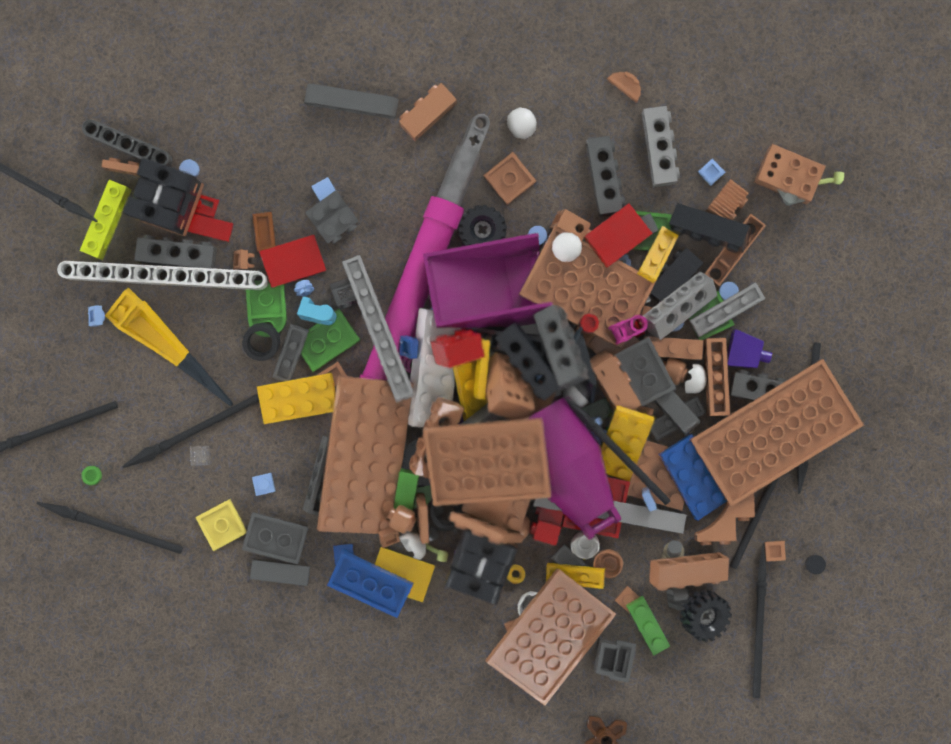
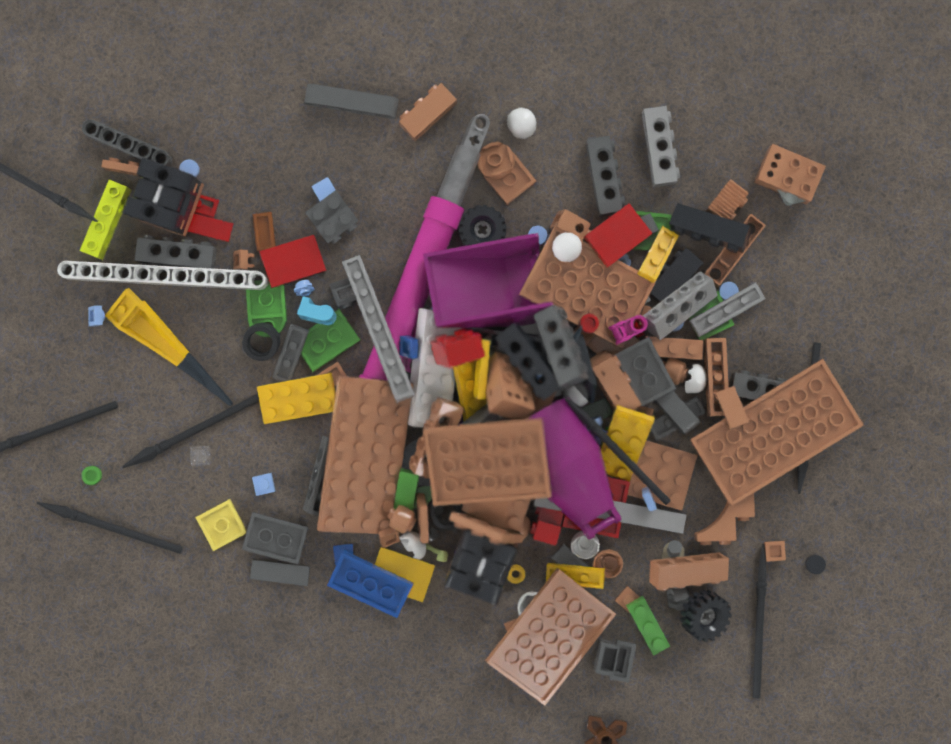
(496, 160): none -> nougat tile
(627, 84): nougat tile -> none
(692, 478): blue plate -> none
(711, 172): light blue tile -> none
(732, 407): none -> nougat tile
(746, 351): dark purple torso -> none
(753, 523): black piece -> none
(837, 178): yellowish green hand -> none

